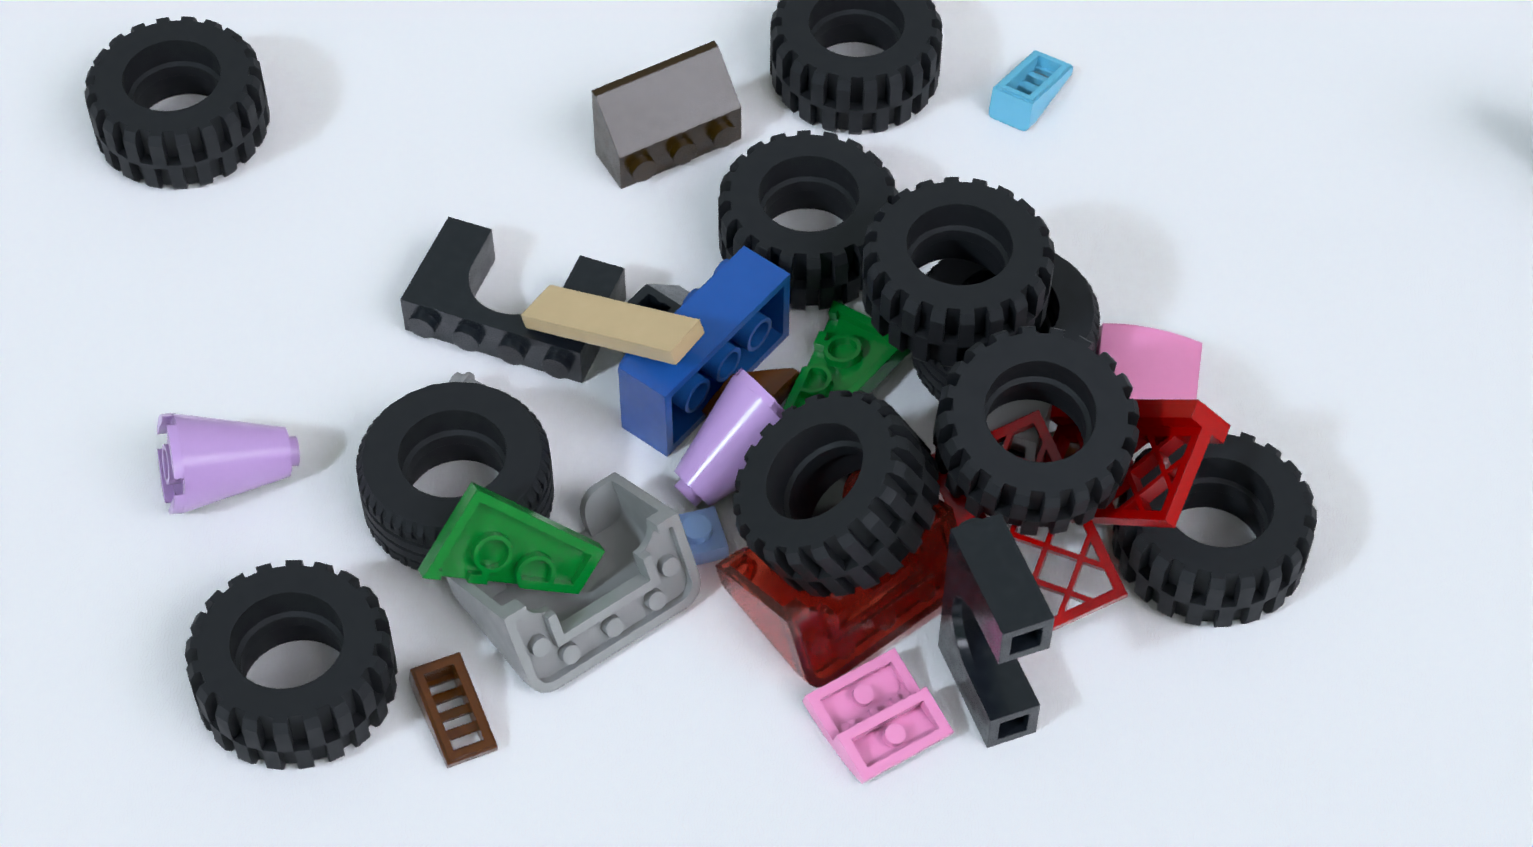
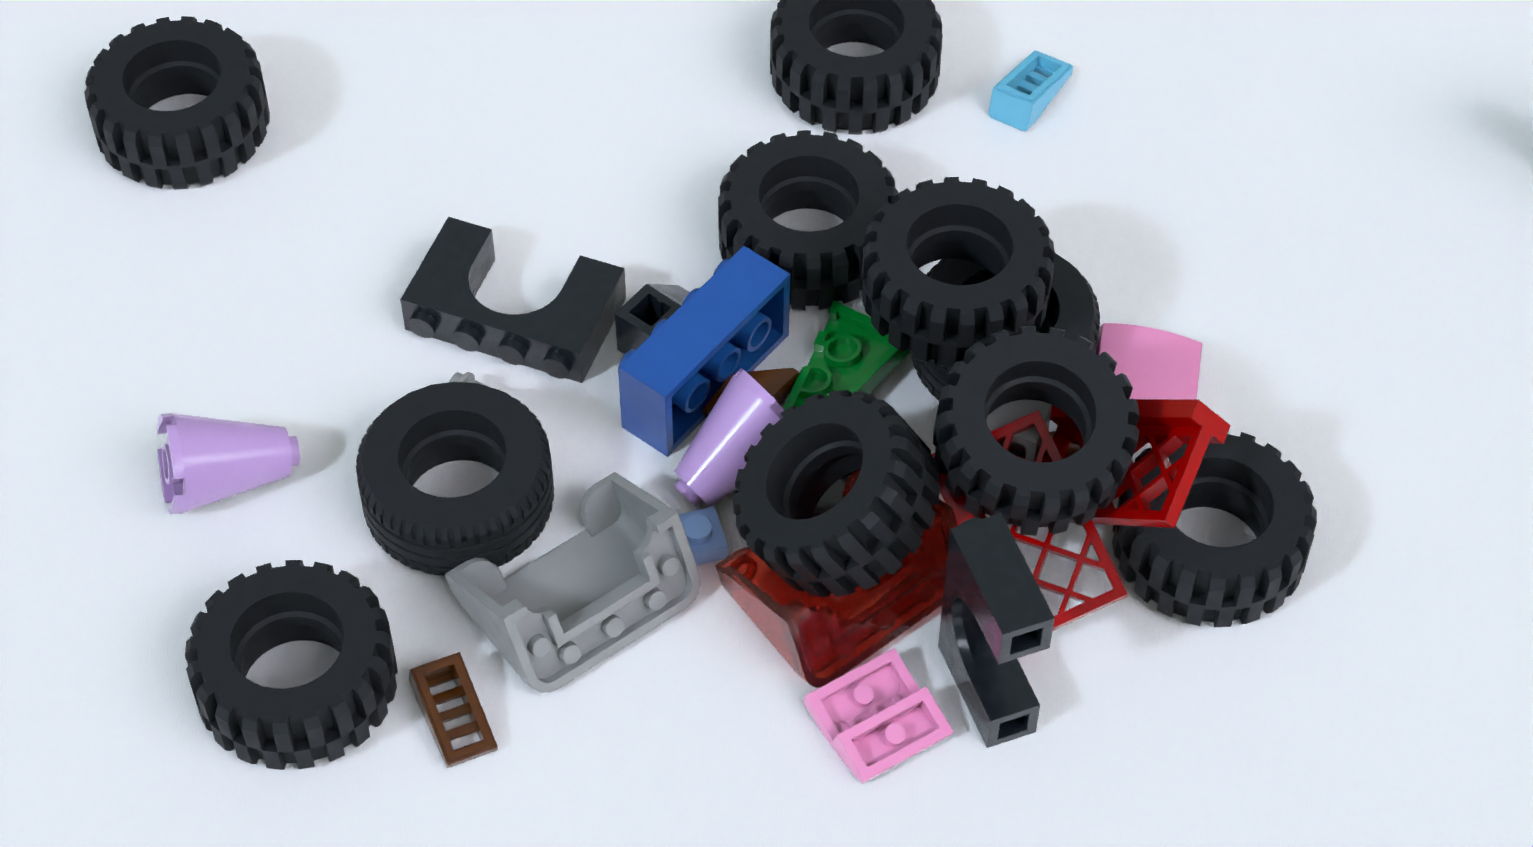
(509, 544): green wing -> none
(613, 324): tan tile -> none
(665, 115): slope -> none

